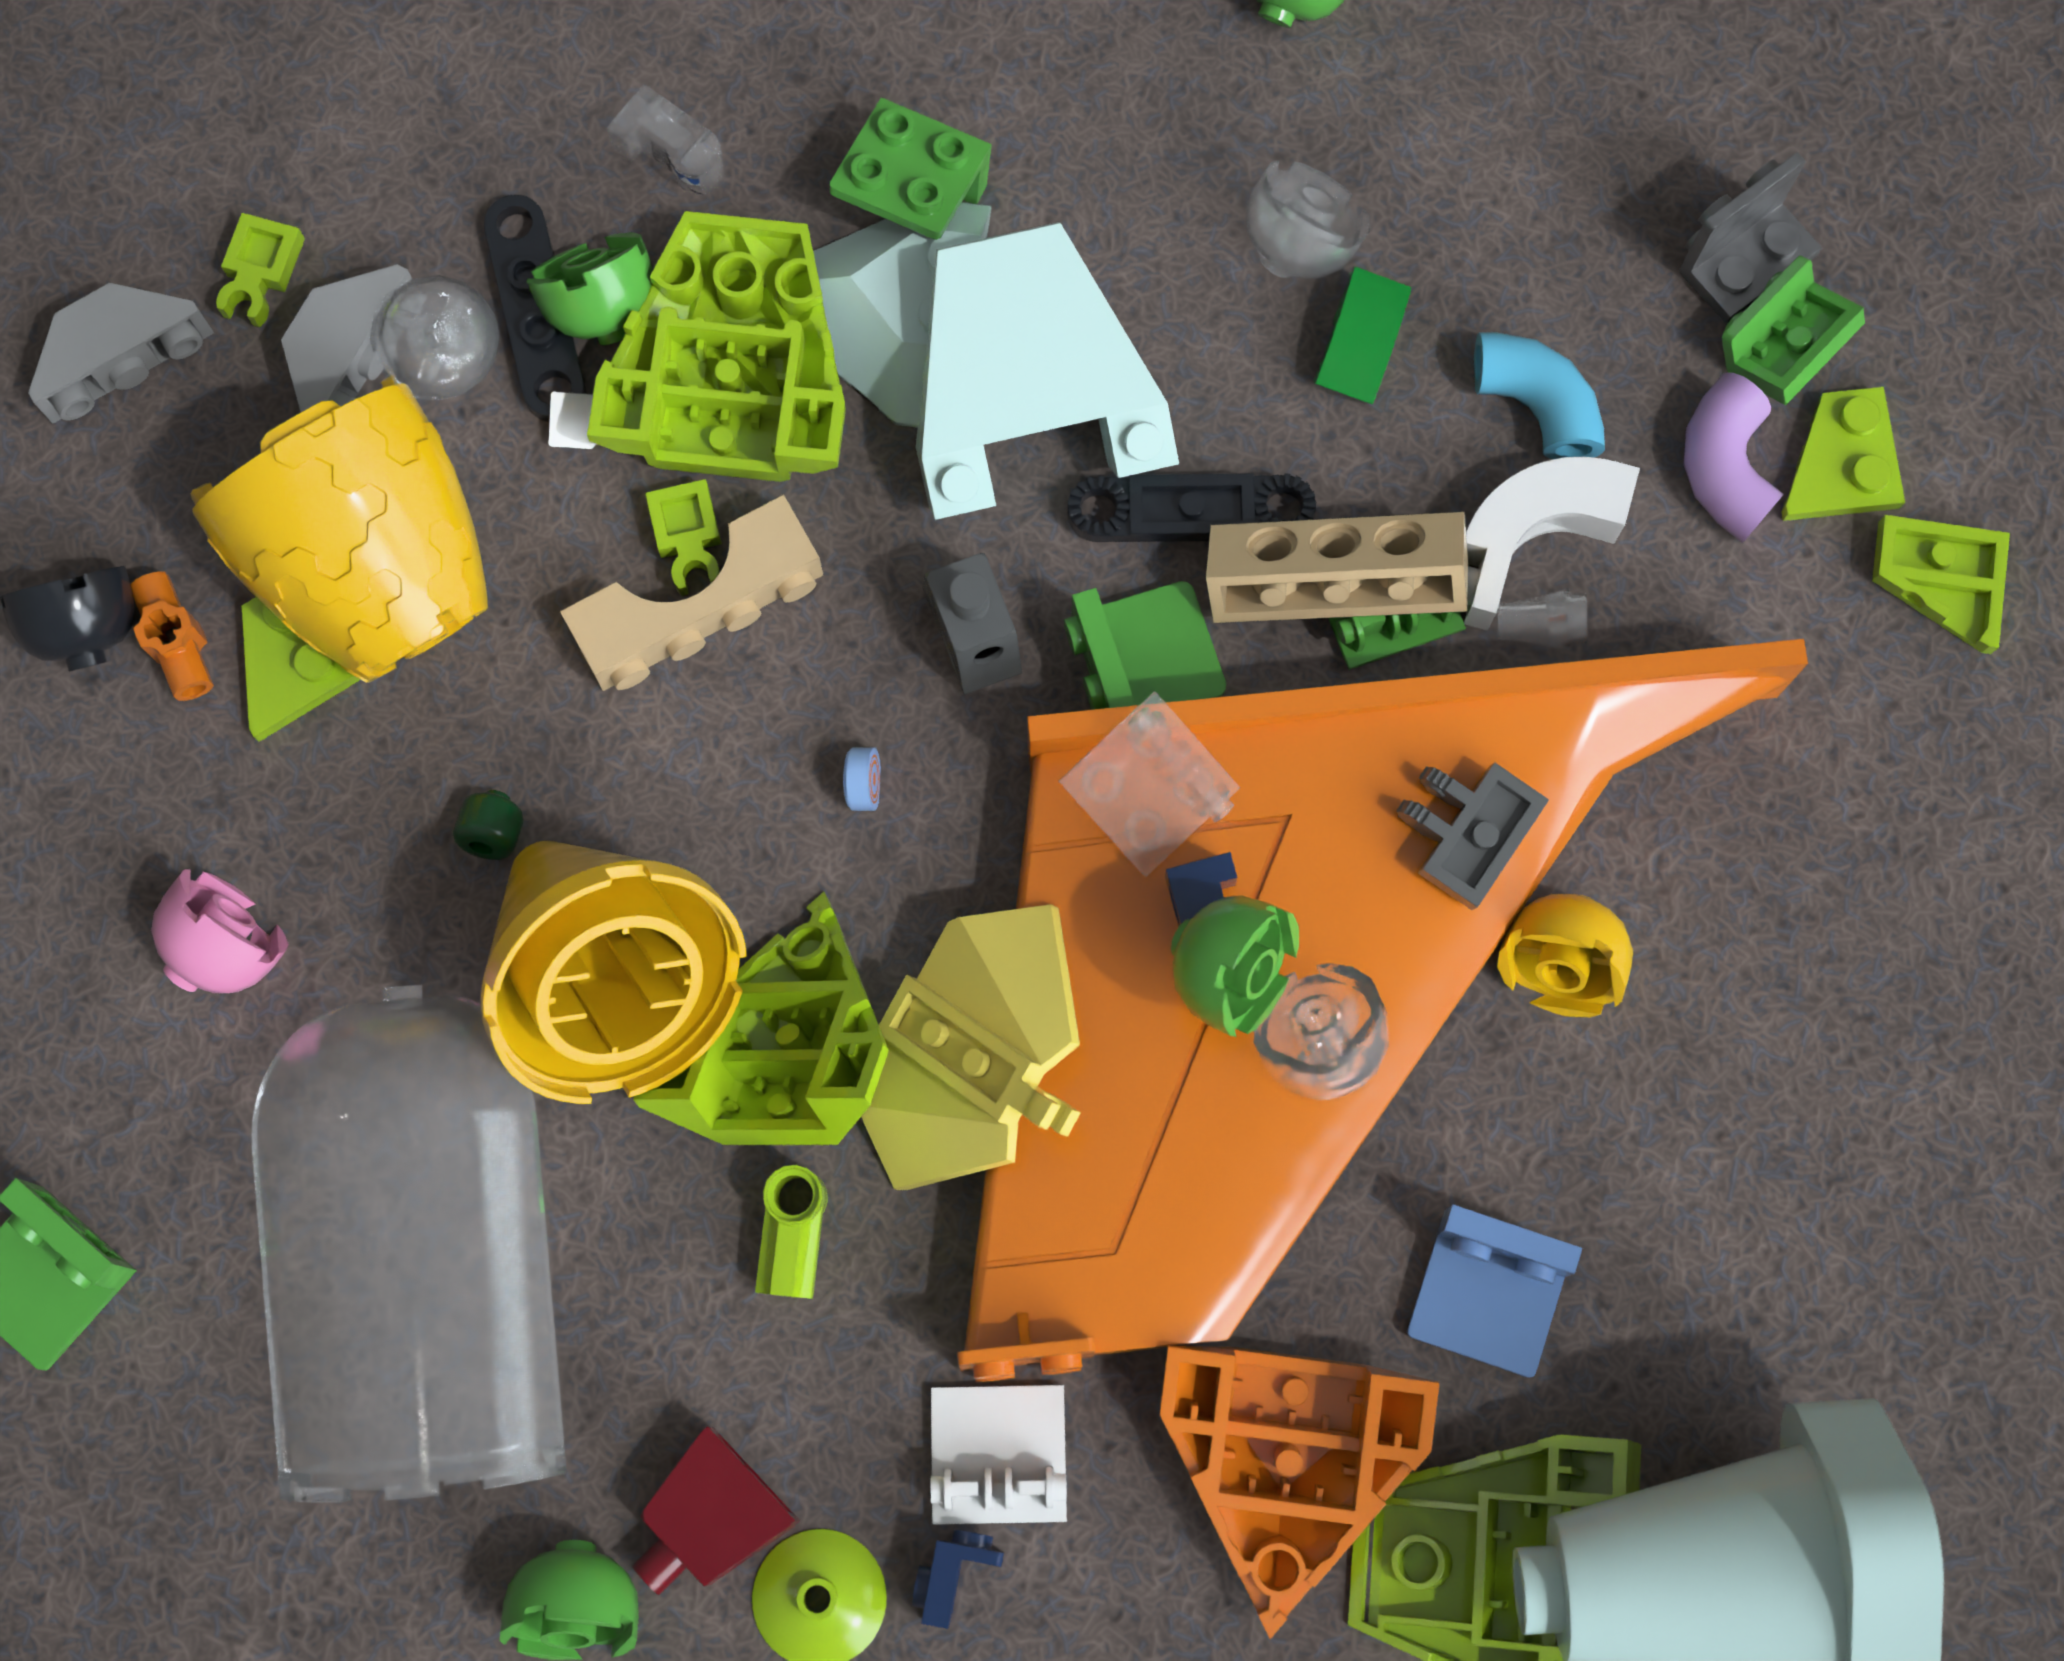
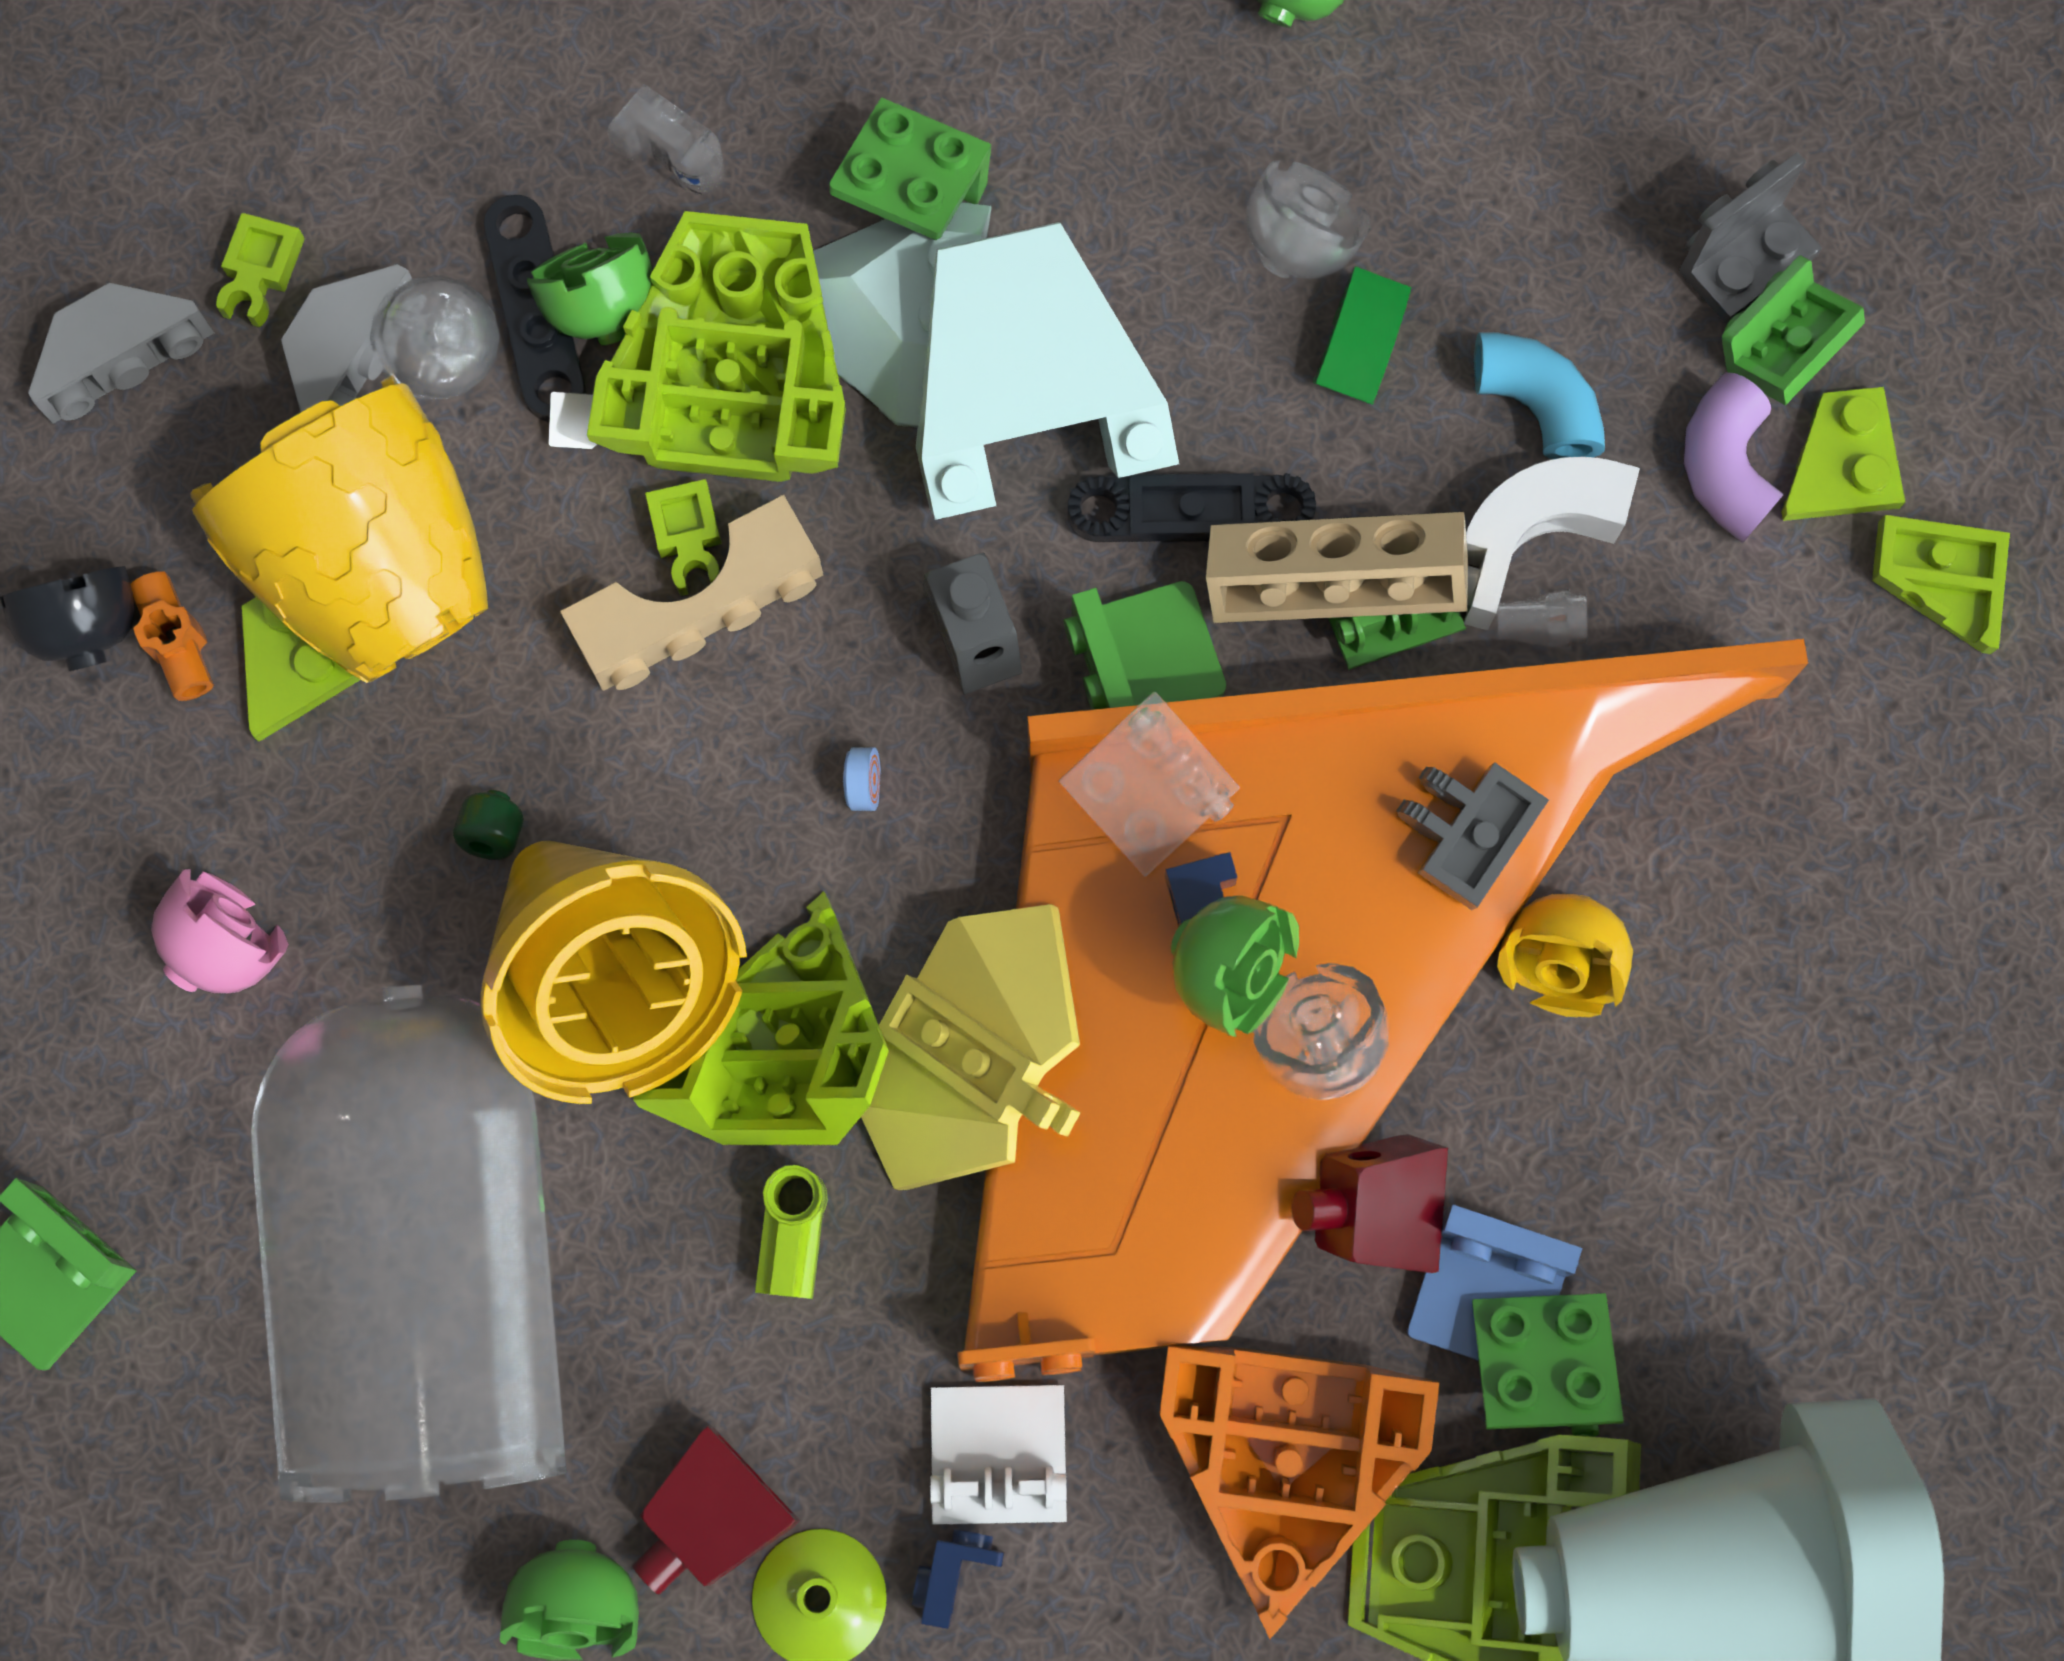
(1379, 1204): none -> dark red torso
(1547, 1362): none -> bright green hinge

